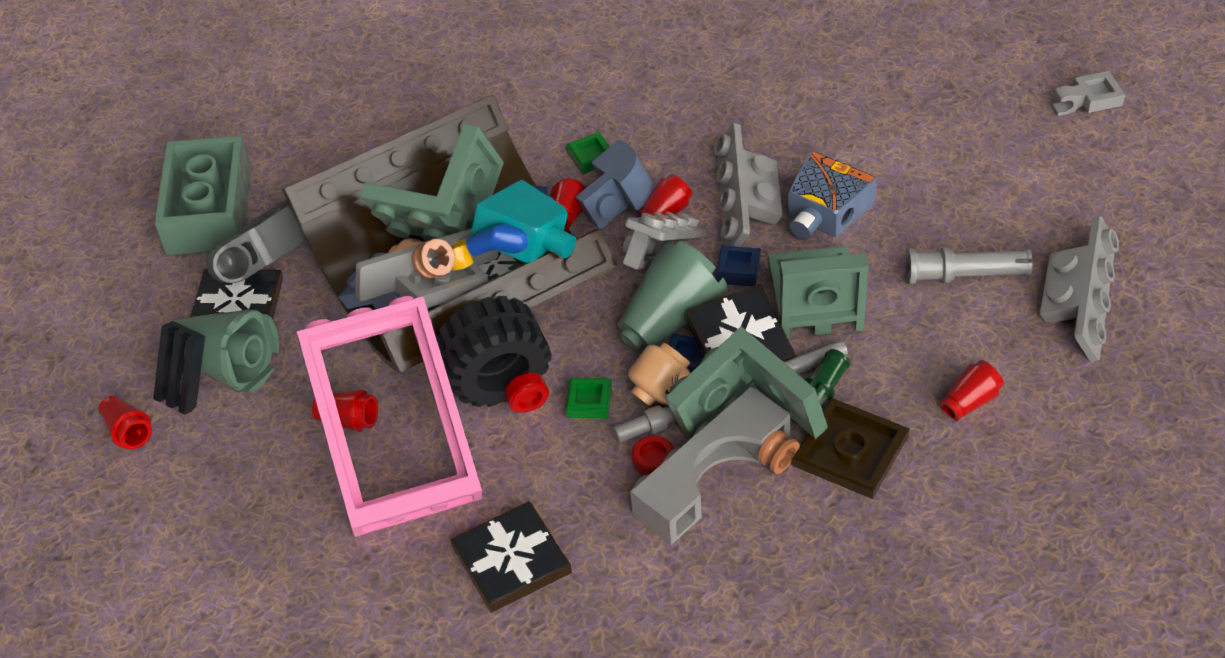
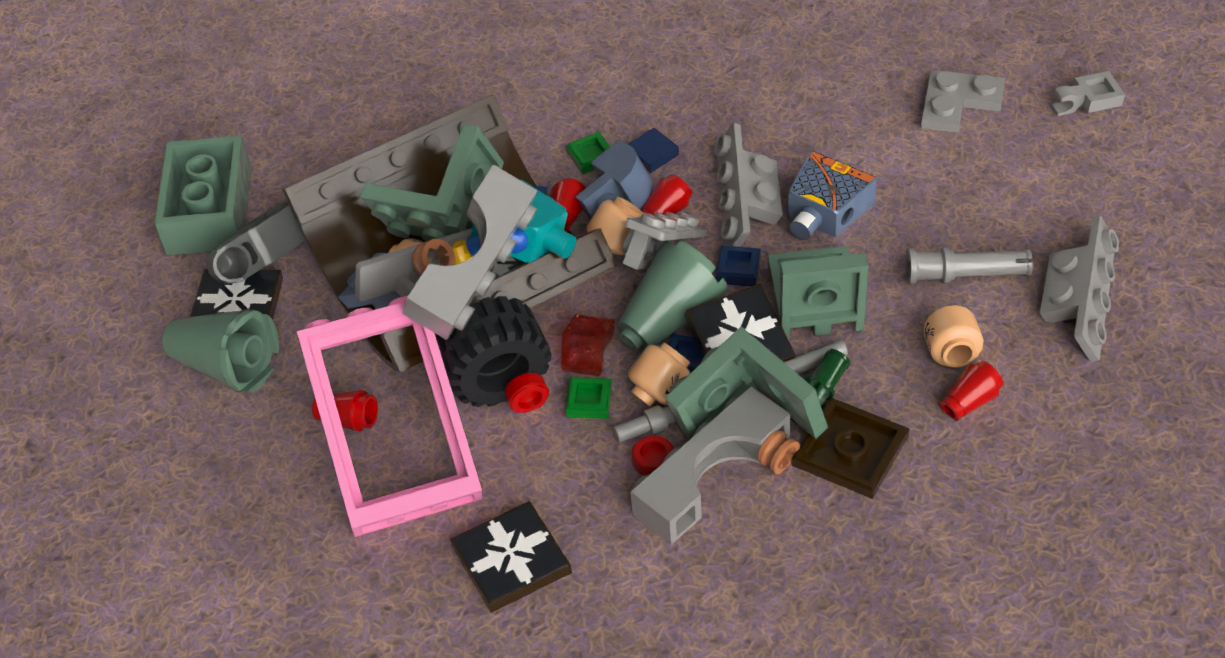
(125, 423): red cone -> none
(172, 366): black tile -> none
(444, 292): none -> light grey arch
(585, 344): none -> clear red bracket
(611, 219): none -> light nougat head
(654, 149): none -> dark blue tile
(952, 91): none -> light grey plate
(953, 336): none -> light nougat head

